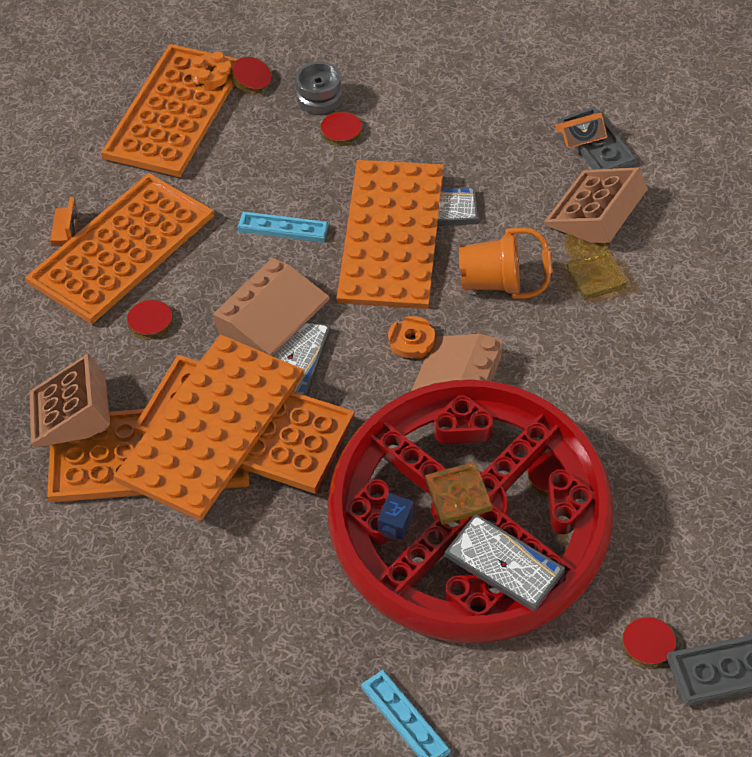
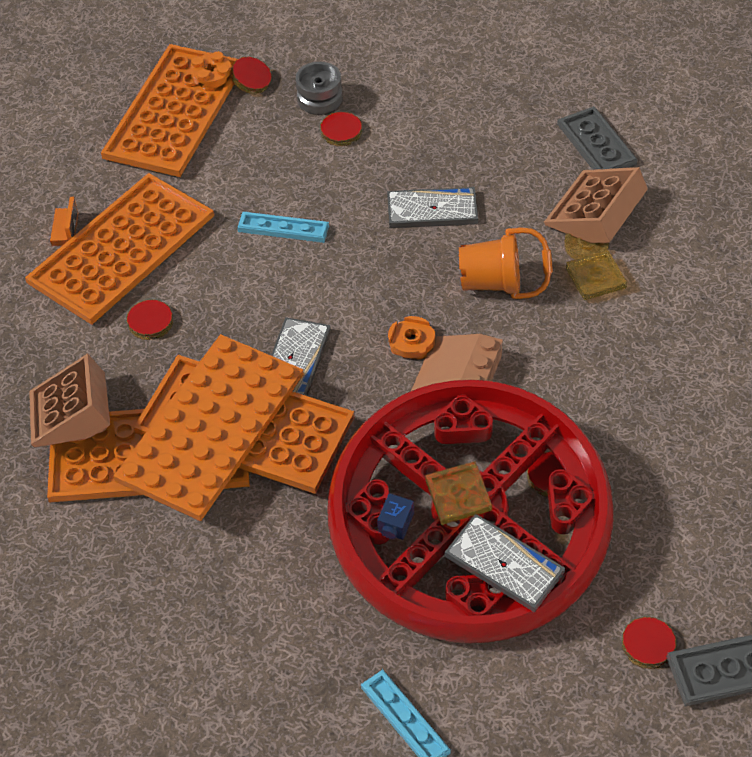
(269, 307): nougat slope -> none
(391, 234): orange plate -> none
(582, 130): panel -> none

